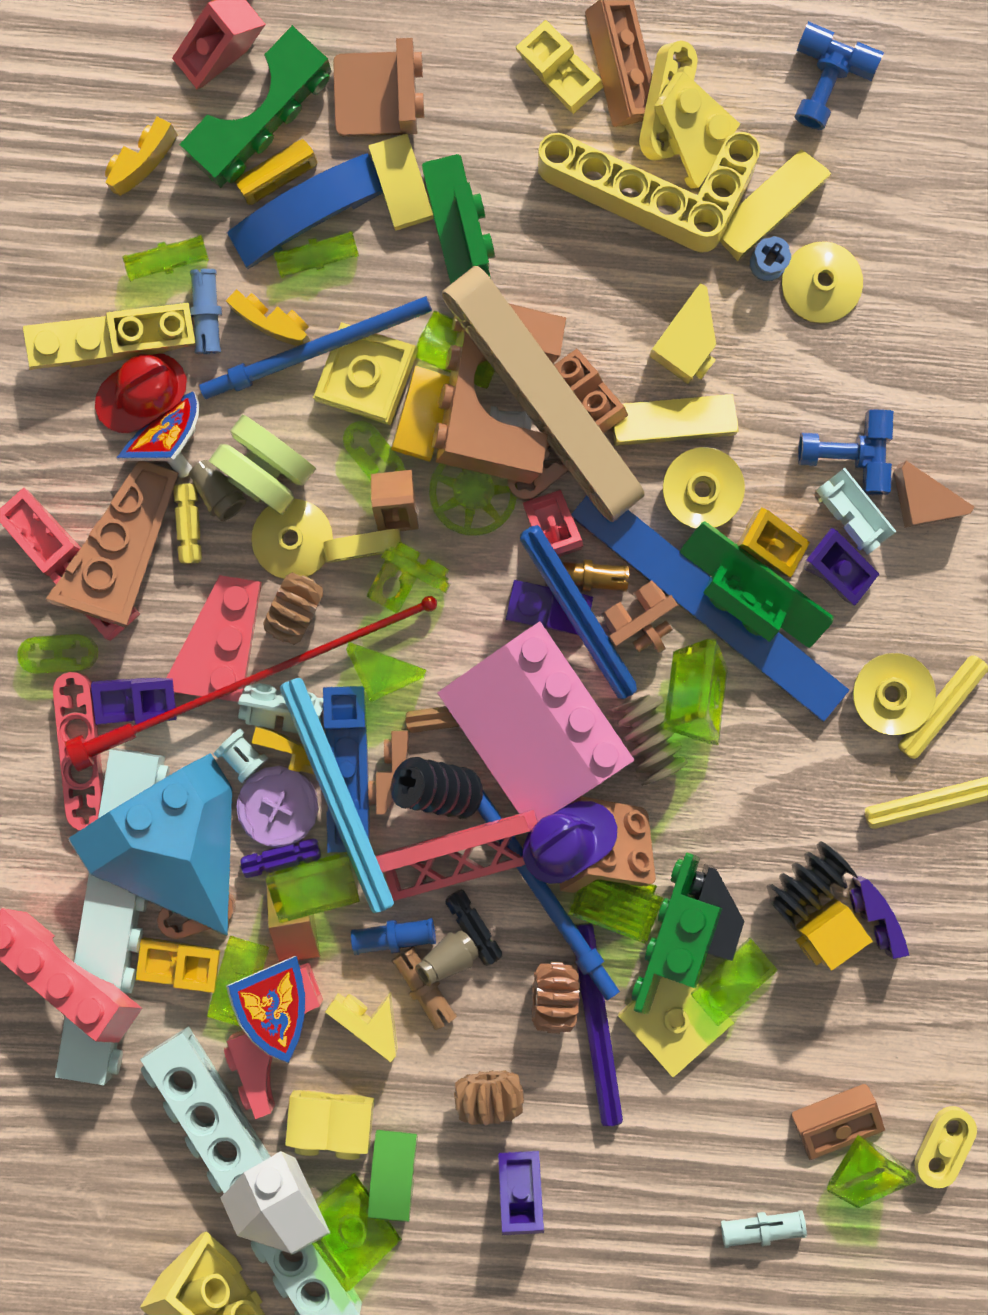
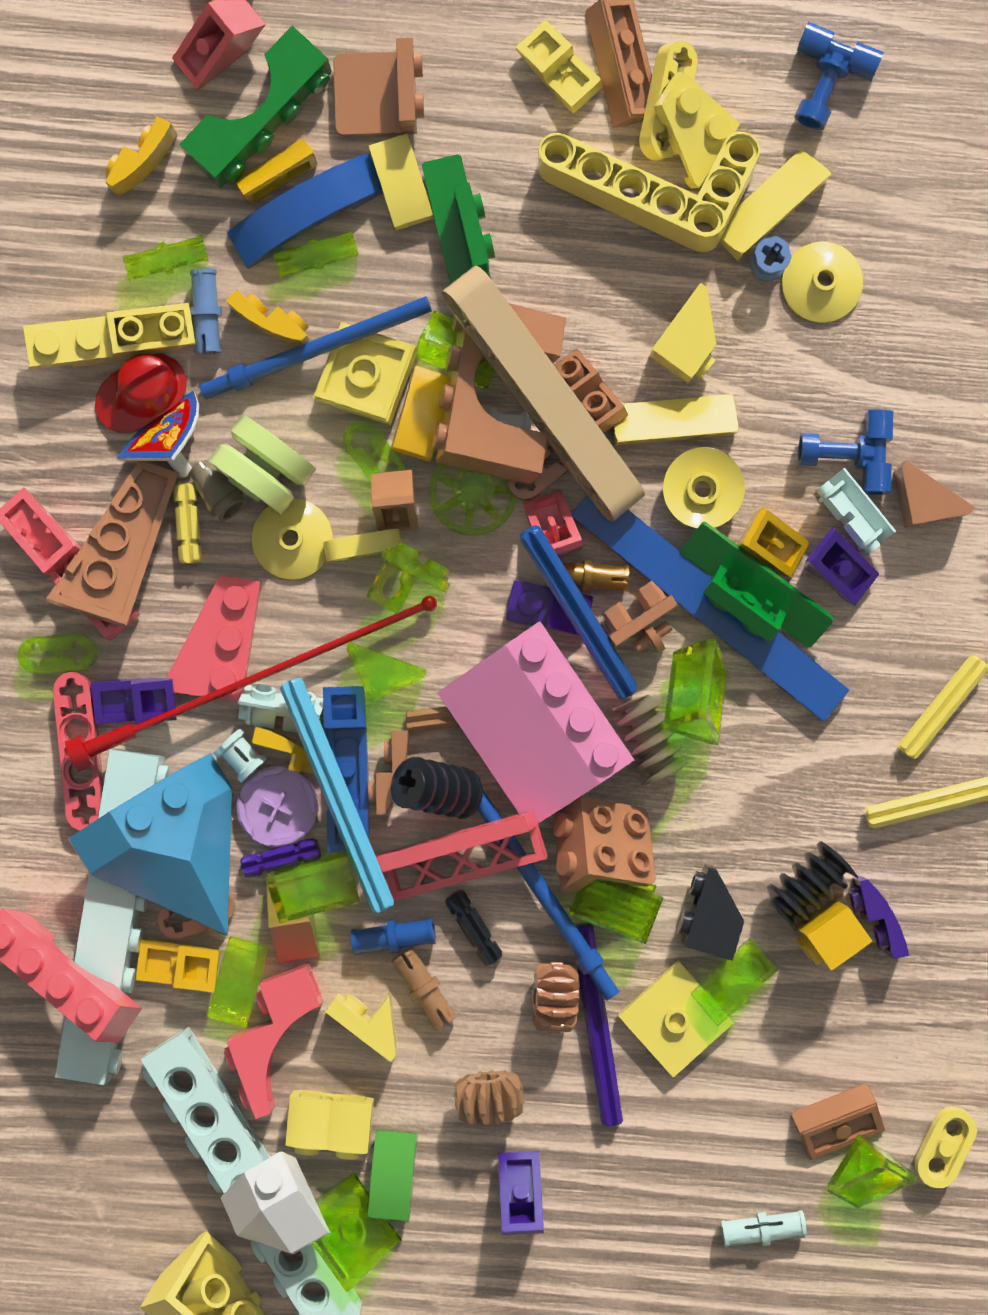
(271, 1007): shield -> none
(293, 608): medium nougat gear -> none
(447, 958): dark tan cone -> none
(569, 841): dark purple piece -> none
(682, 939): green bracket -> none
(914, 689): light yellow dish -> none

